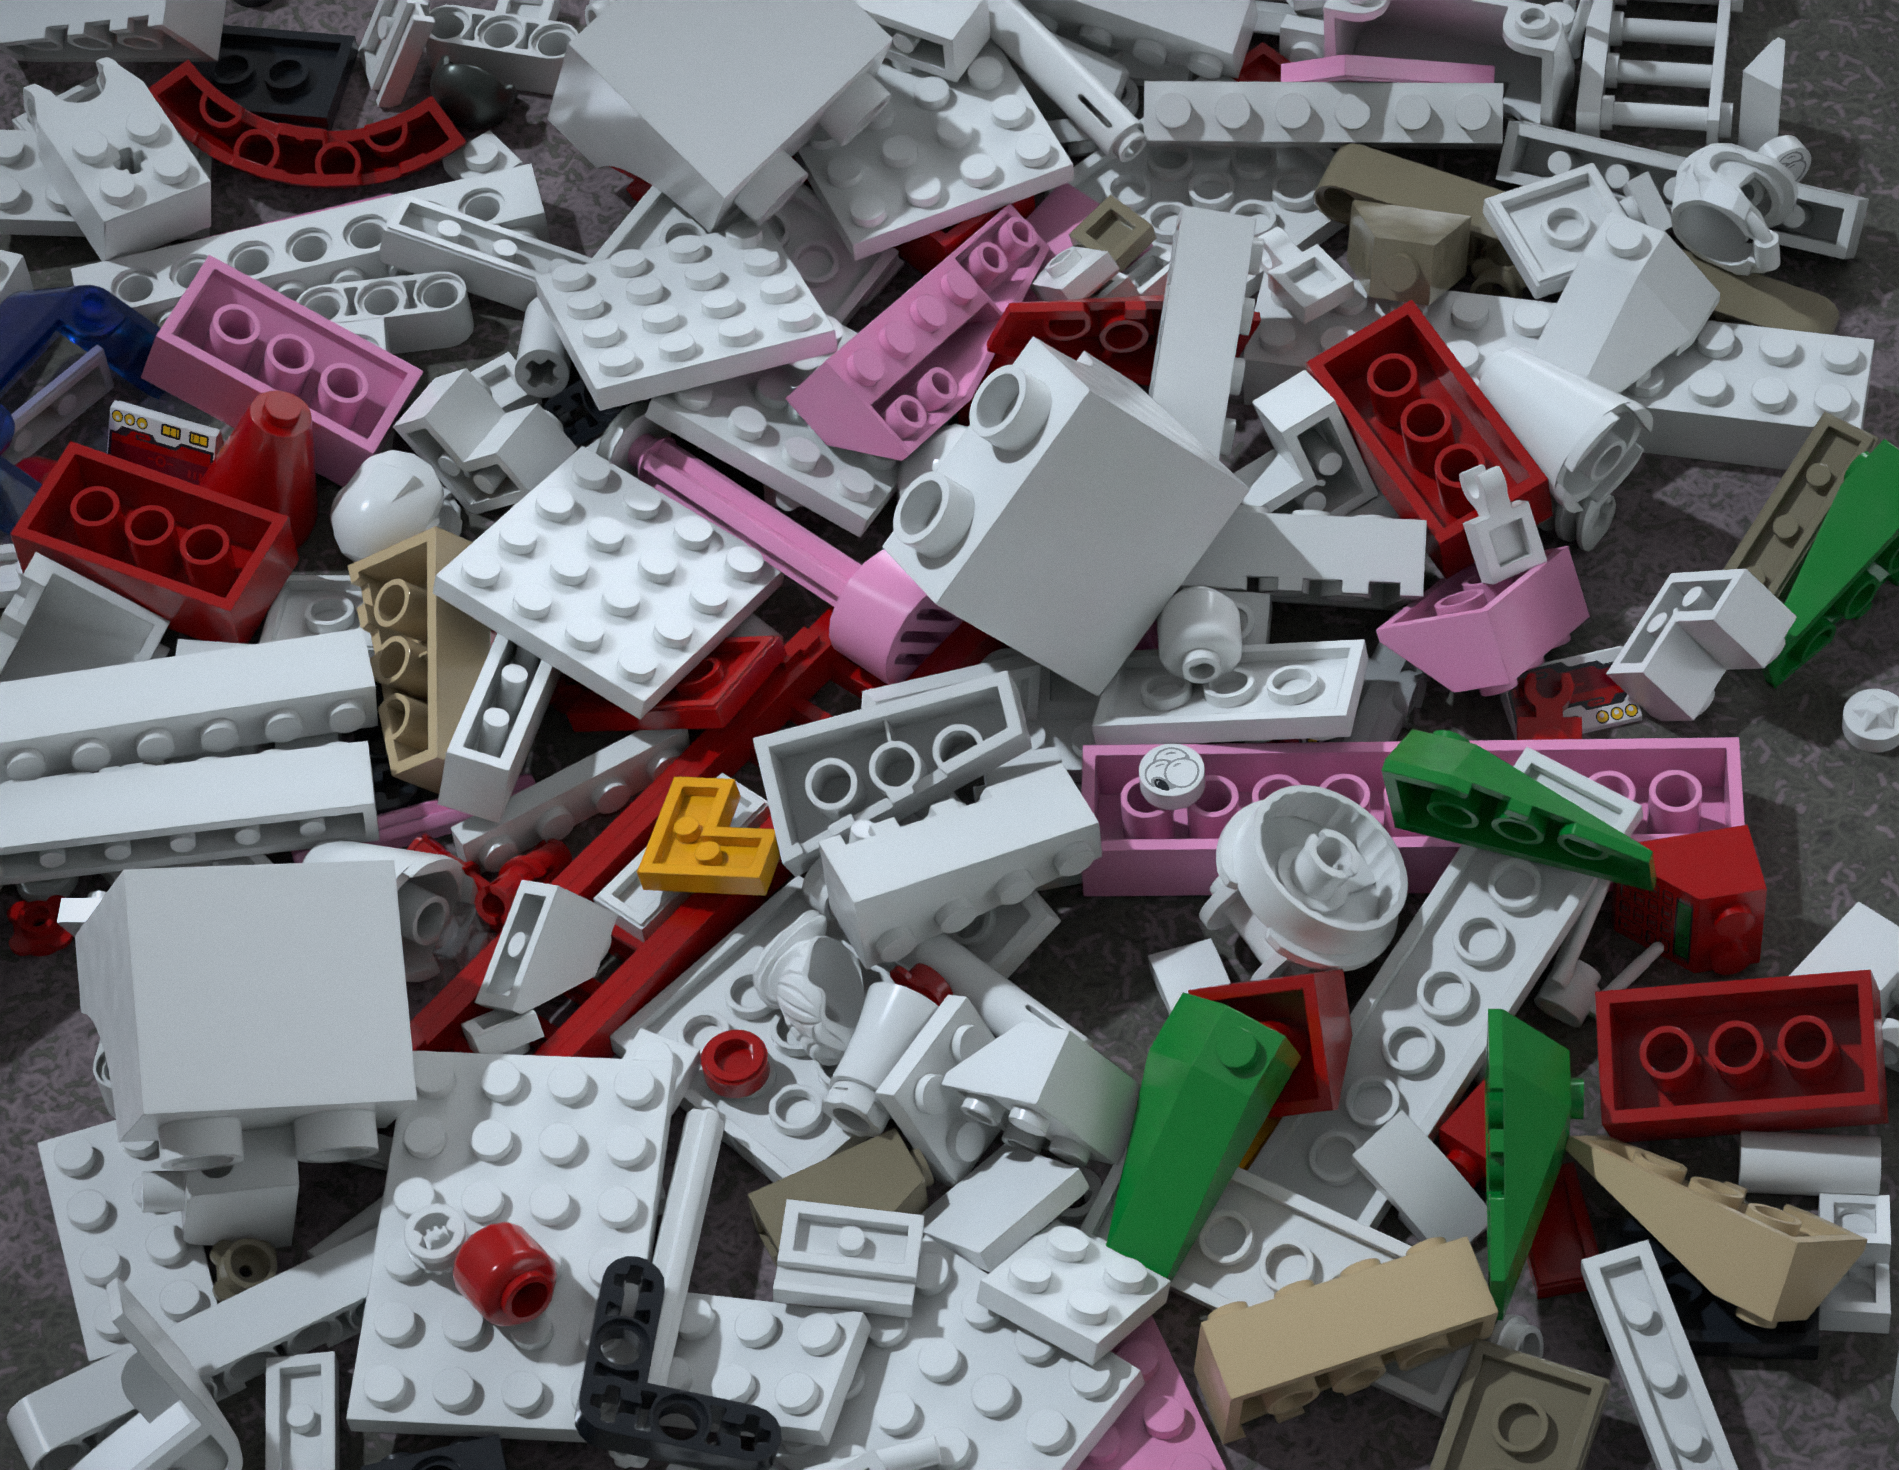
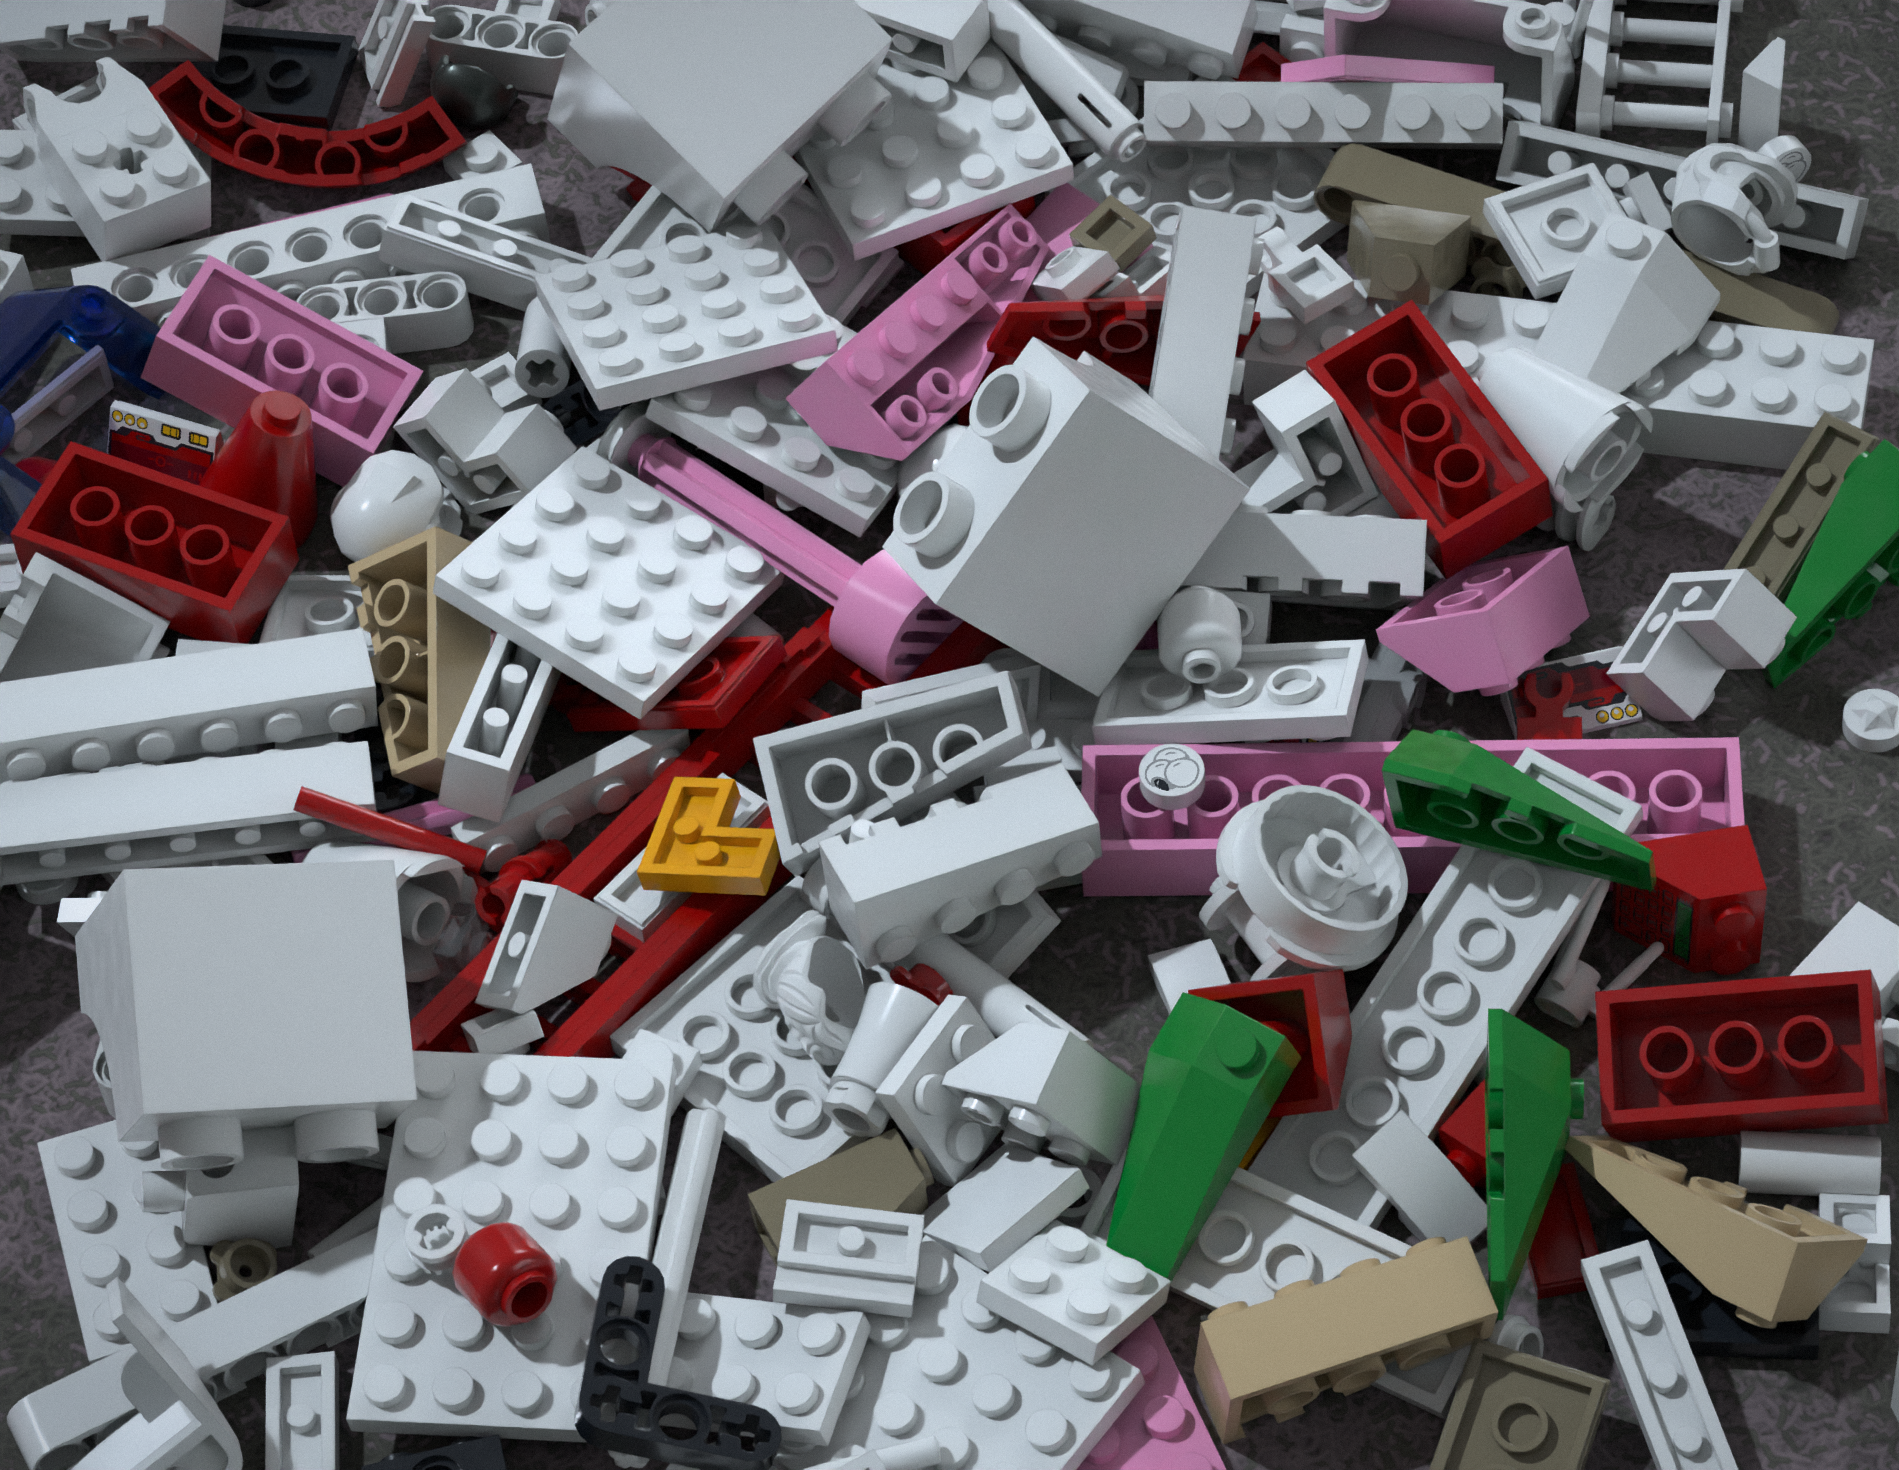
(41, 939): red plate -> none
(386, 828): none -> red bar
(735, 1064): red tile -> none
(1505, 532): white plate -> none

